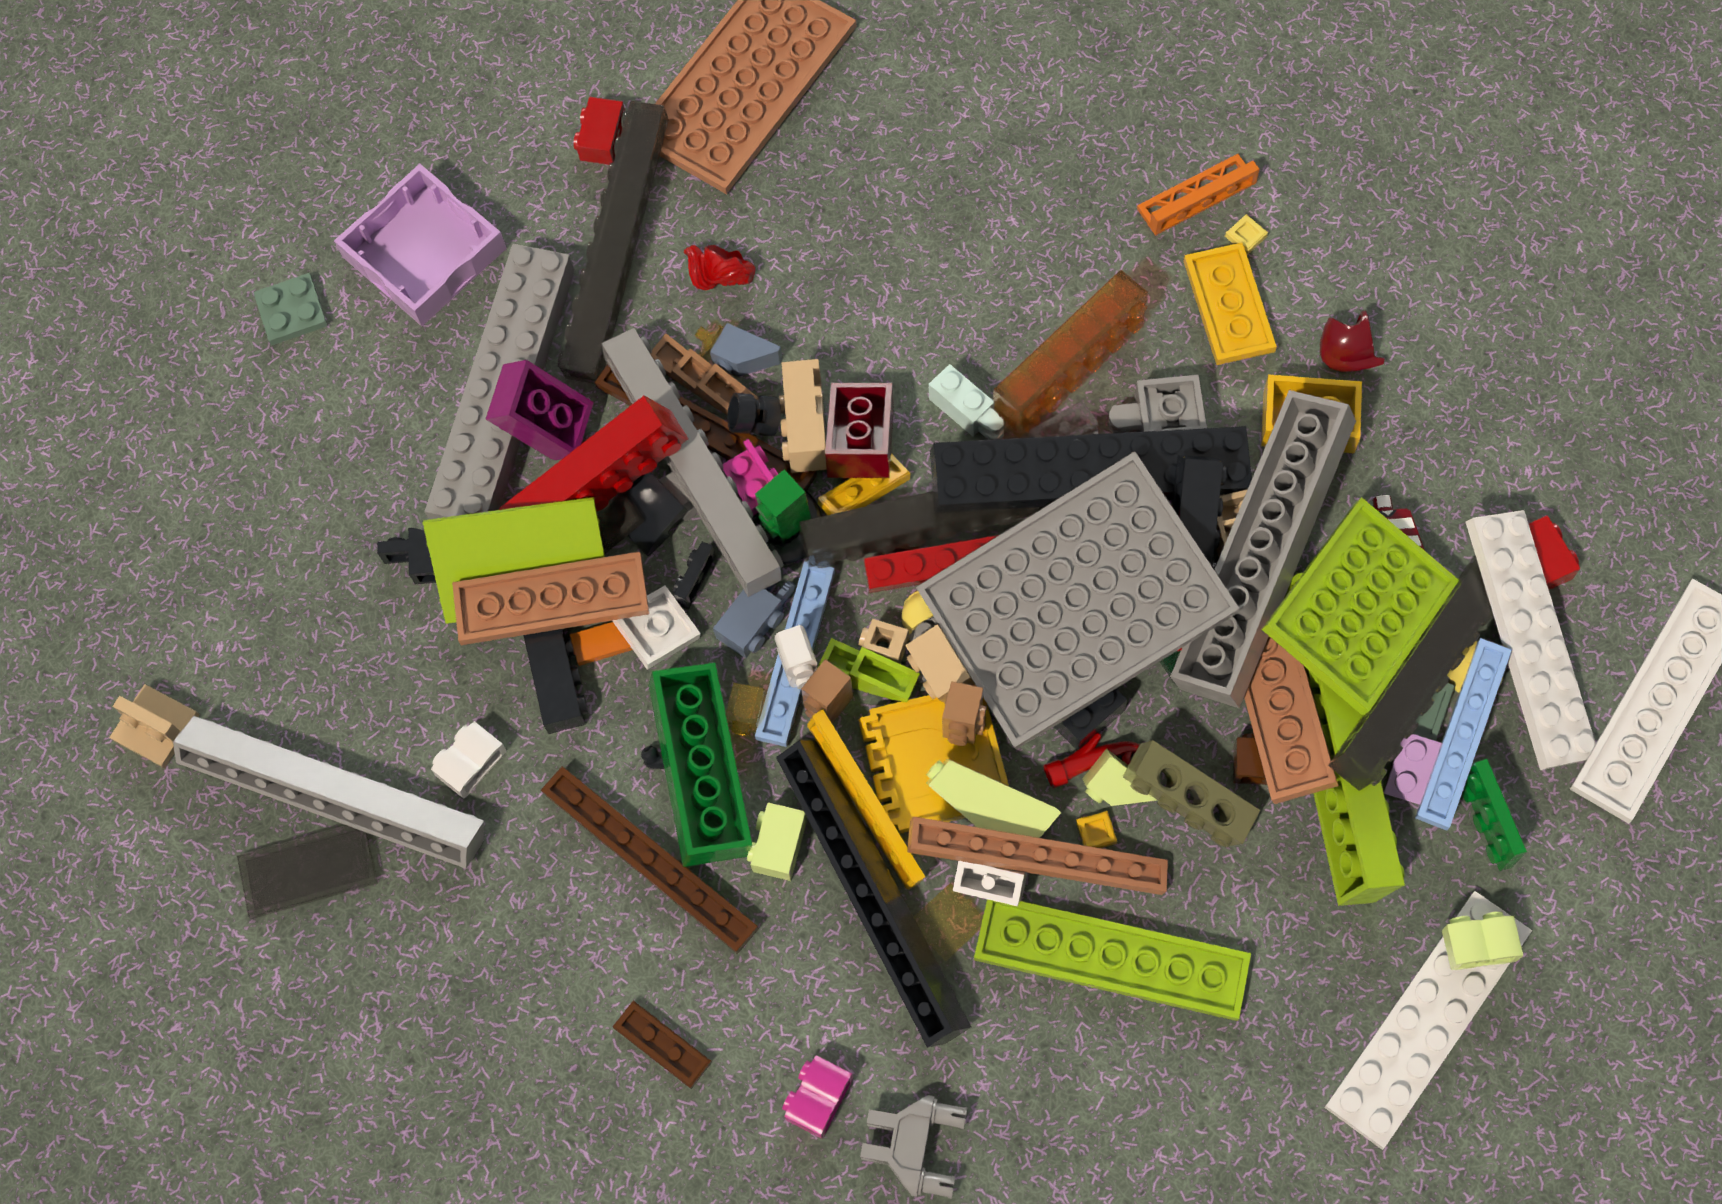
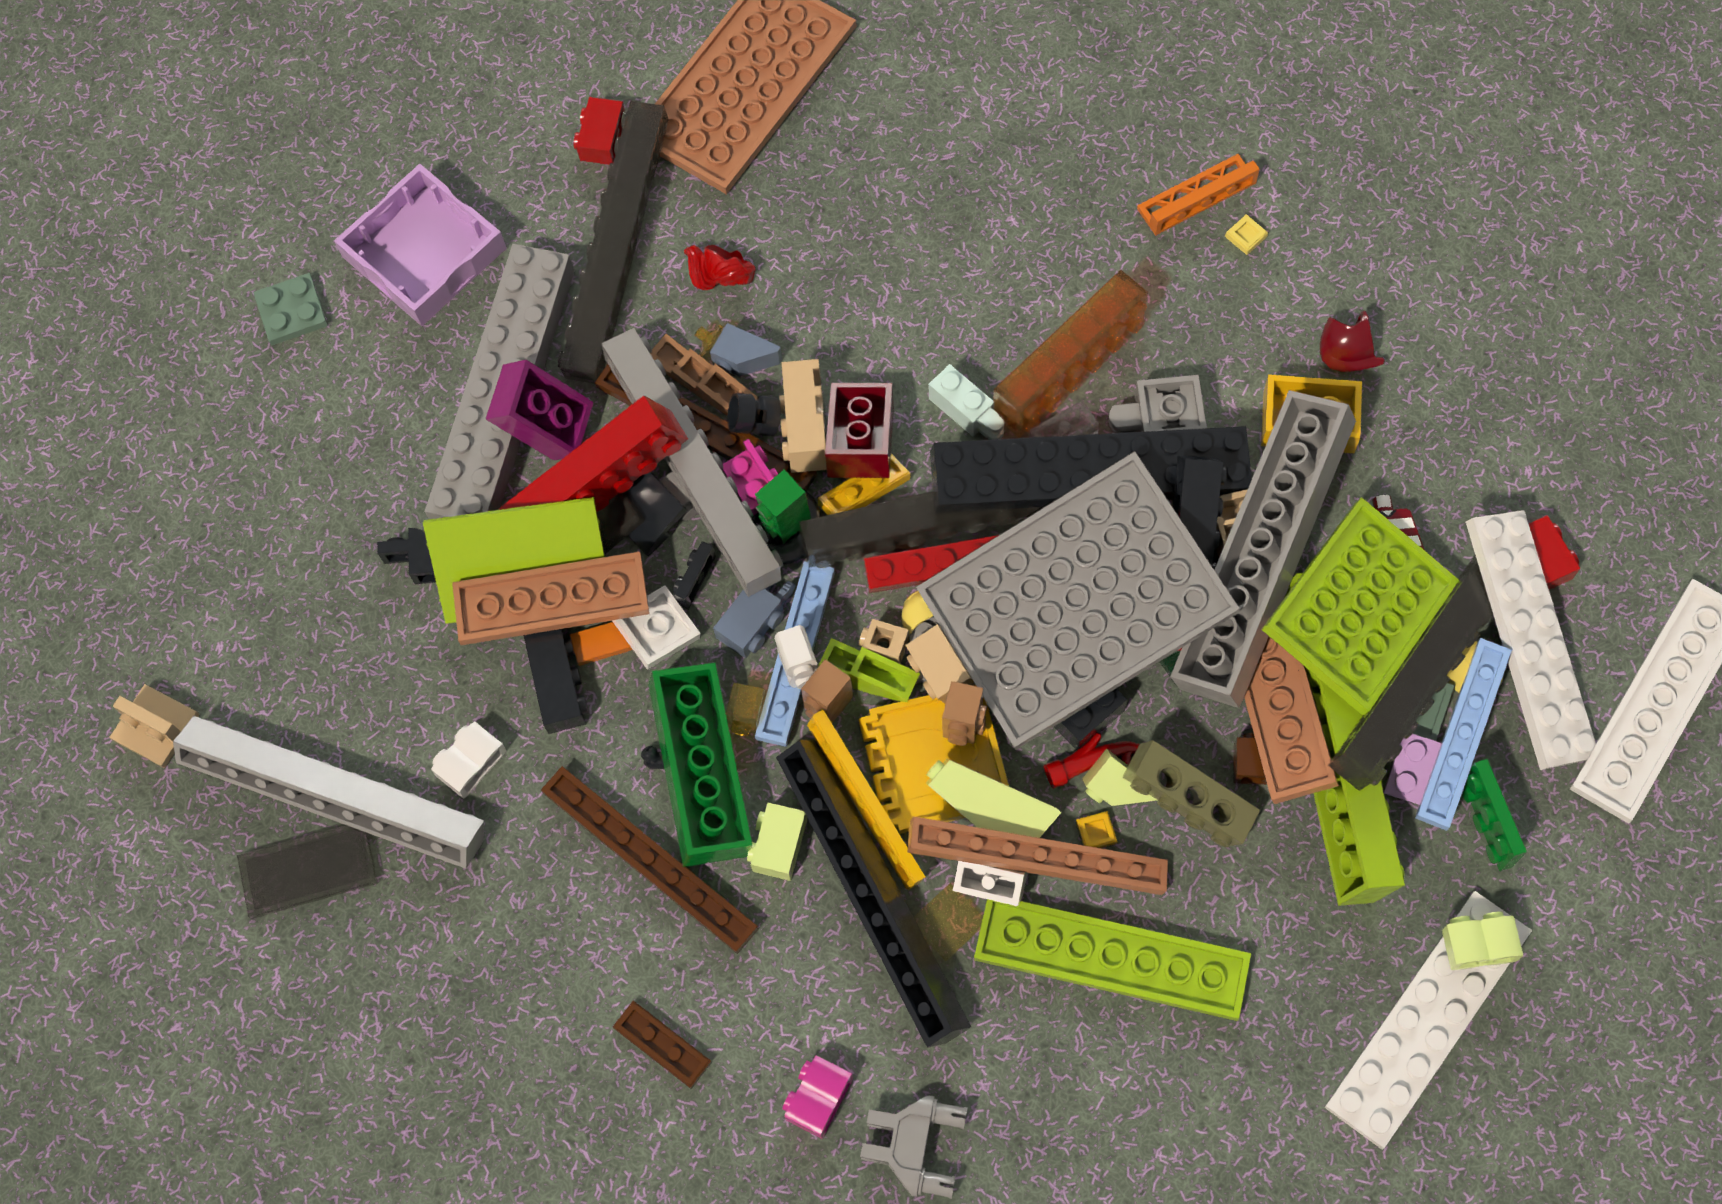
(1229, 303): yellow plate -> none

